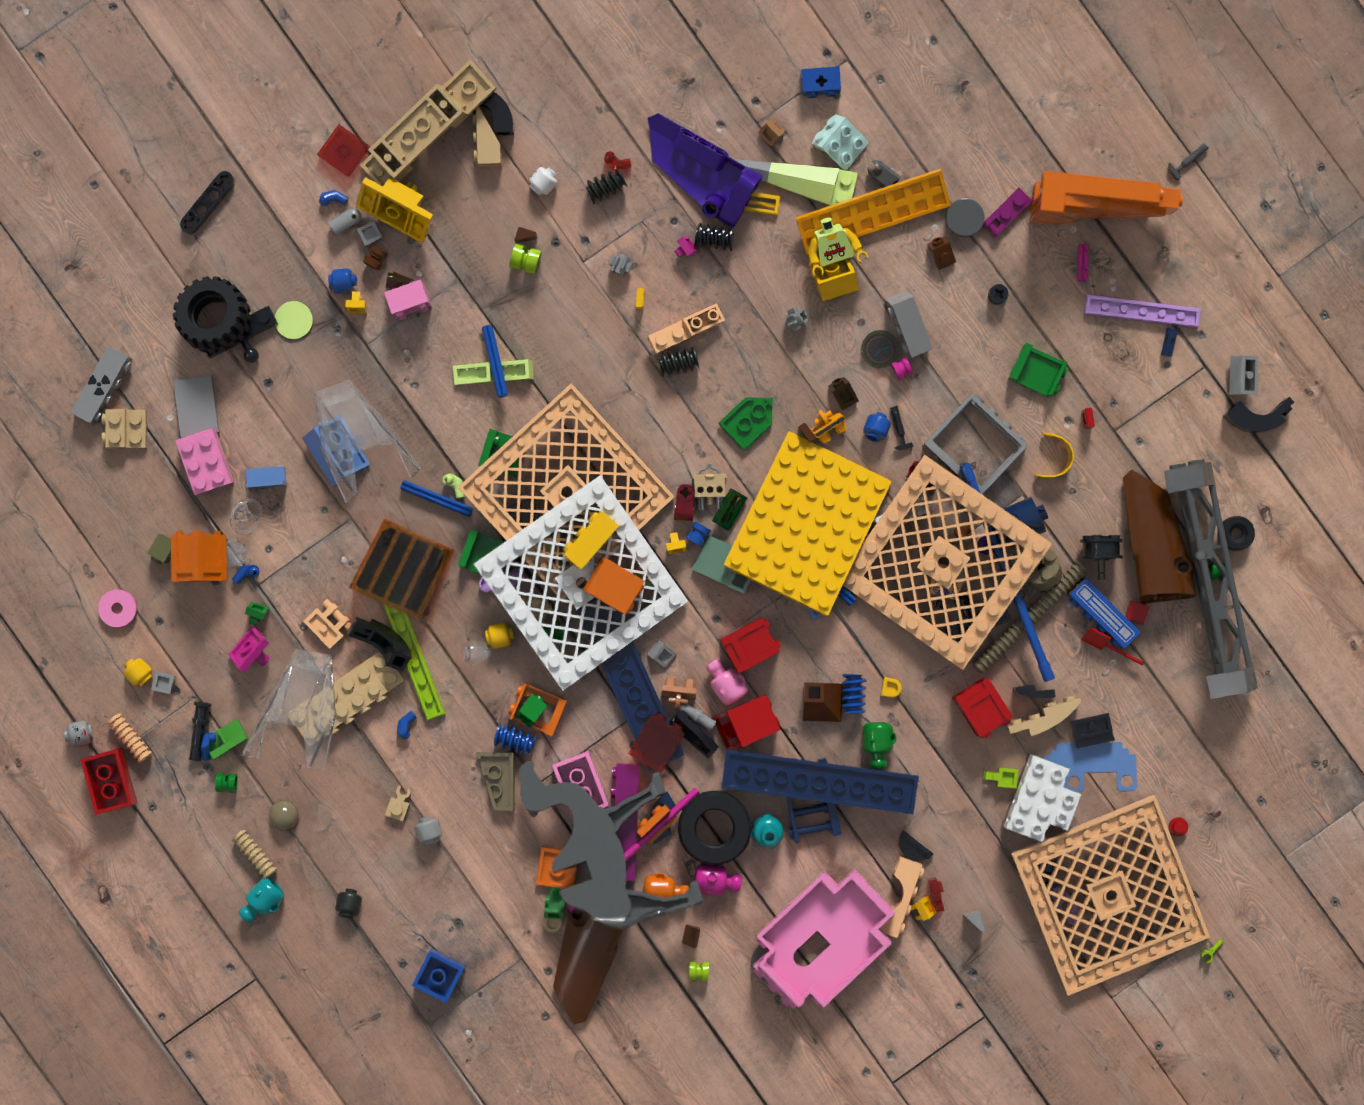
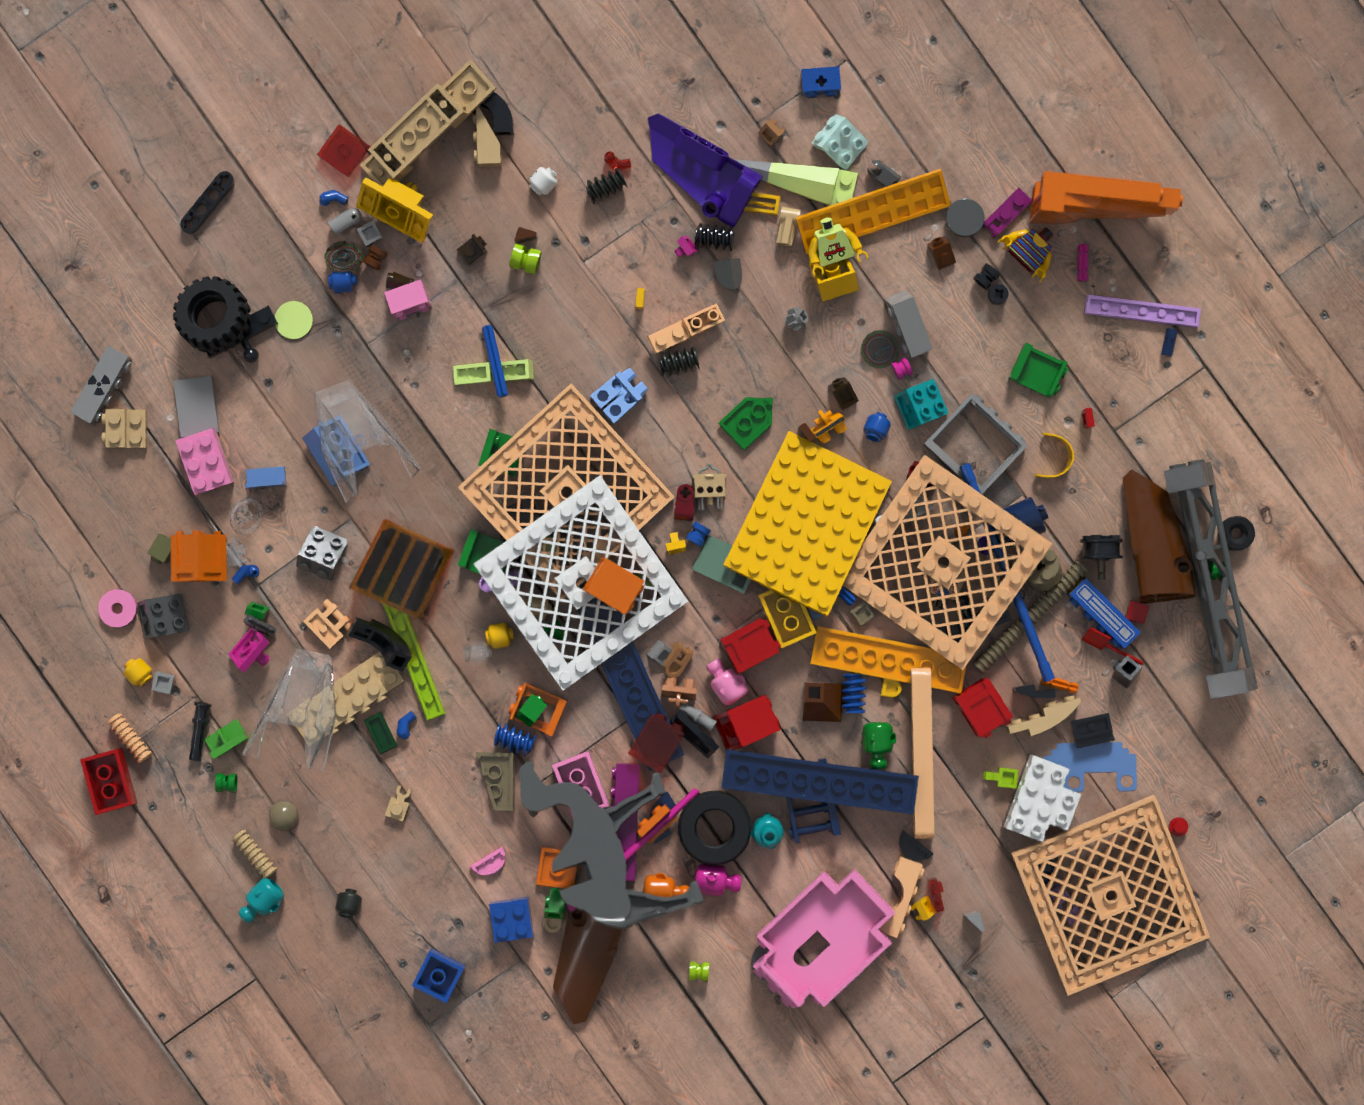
(78, 733): light grey head -> none
(162, 616): none -> dark grey bracket
(205, 745): blue arm -> none
(259, 625): none -> dark grey axle
(321, 553): none -> bracket
(343, 257): none -> clear smoke tile
(356, 305): yellow tile -> none
(380, 733): none -> dark green tile
(428, 830): light grey head -> none
(436, 498): blue axle -> none
(453, 481): yellowish green arm -> none
(472, 249): none -> dark brown bracket
(491, 863): none -> bright pink tile
(511, 919): none -> blue brick
(589, 539): yellow brick -> none
(620, 264): light grey gear -> none
(623, 391): none -> light blue hips
(674, 667): none -> medium nougat plate
(691, 935): reddish brown slope -> none
(727, 508): dark green tile -> none
(729, 273): none -> dark grey brick
(787, 226): none -> tan piece
(787, 618): none -> yellow brick
(862, 613): none -> dark tan tile
(883, 658): none -> light orange plate
(899, 428): black piece -> none
(920, 404): none -> teal bracket
(922, 751): none -> light nougat beam
(986, 276): none -> black wheel
(1030, 250): none -> torso
(1061, 684): none -> orange axle
(1126, 671): none -> black brick
(1187, 161): dark grey piece -> none
(1211, 951): lime hand -> none
(1243, 375): light grey brick -> none
(1247, 421): black arch -> none

